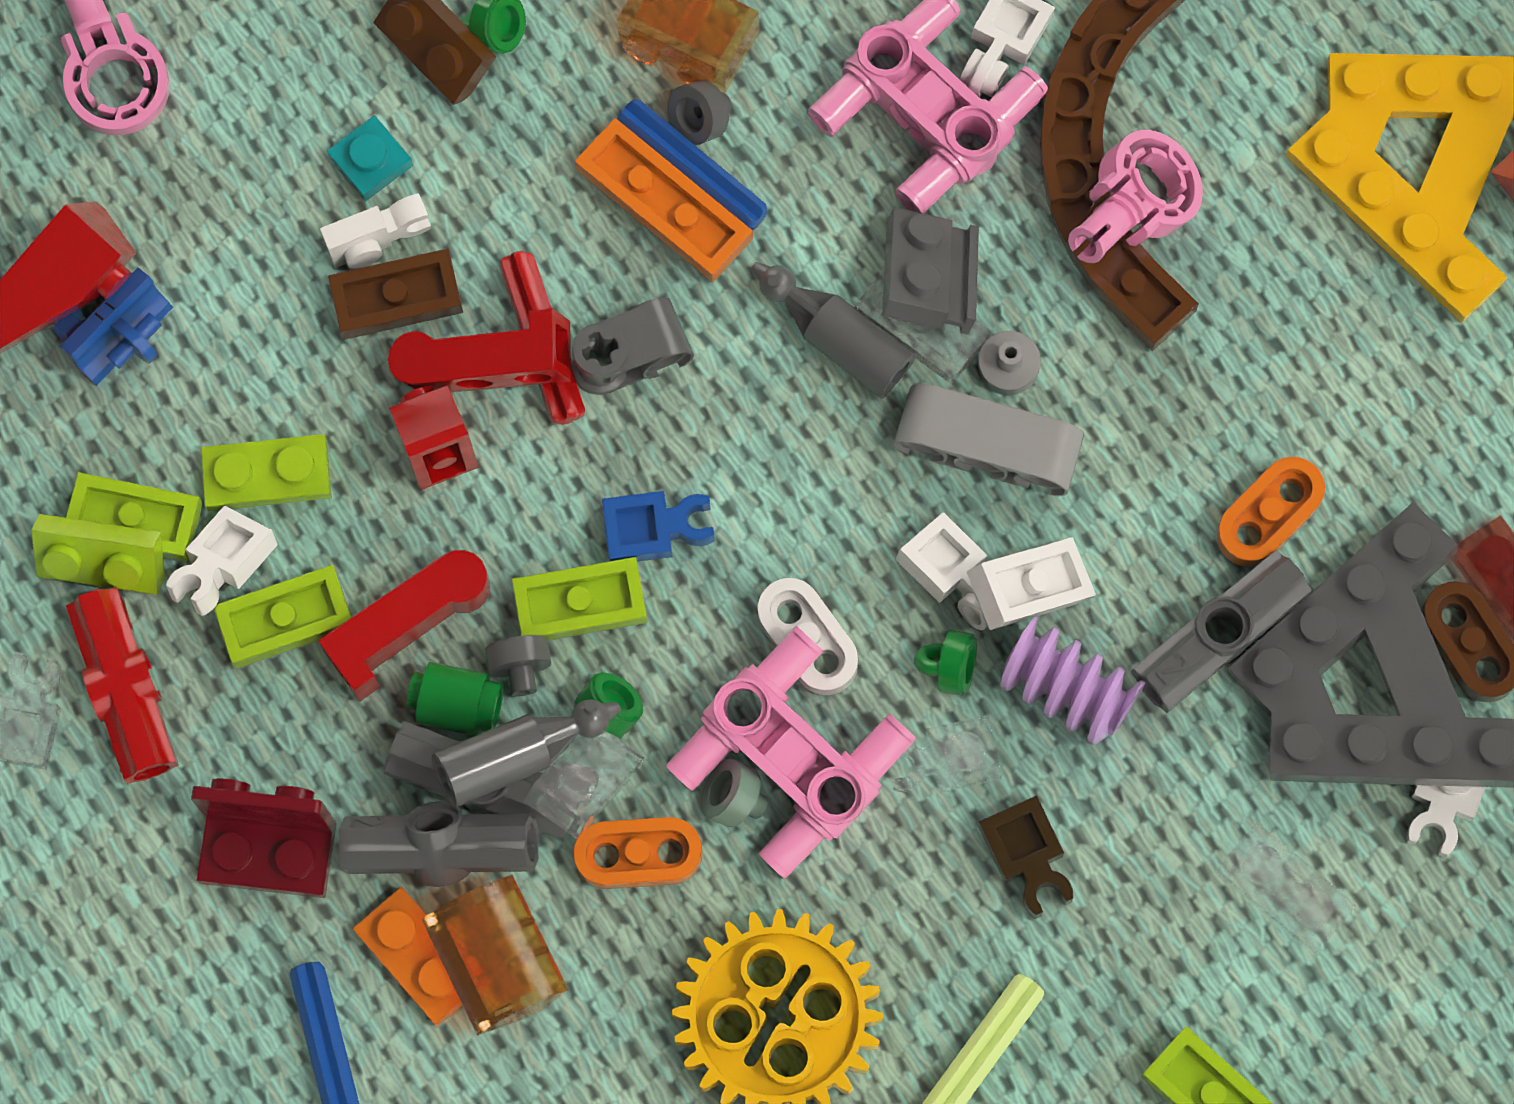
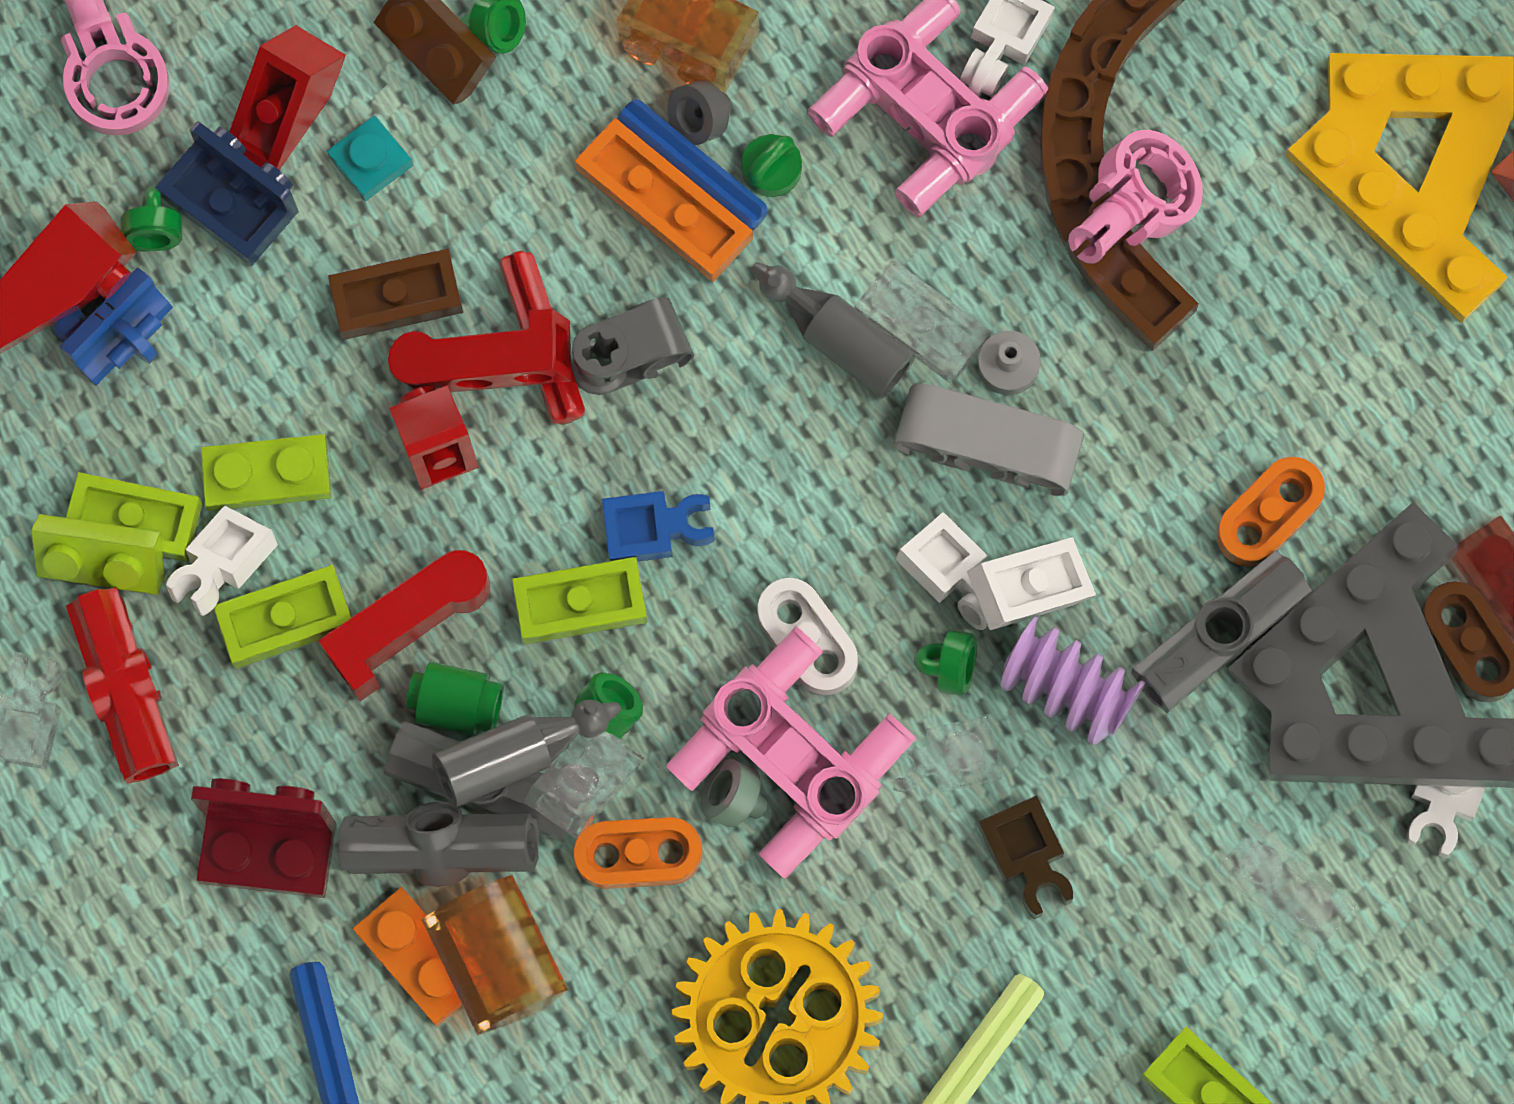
(151, 225): none -> green tile
(229, 193): none -> dark blue bracket
(285, 94): none -> red slope
(362, 236): white plate -> none
(519, 660): dark grey tile -> none
(771, 165): none -> green tile
(930, 270): dark grey plate -> none

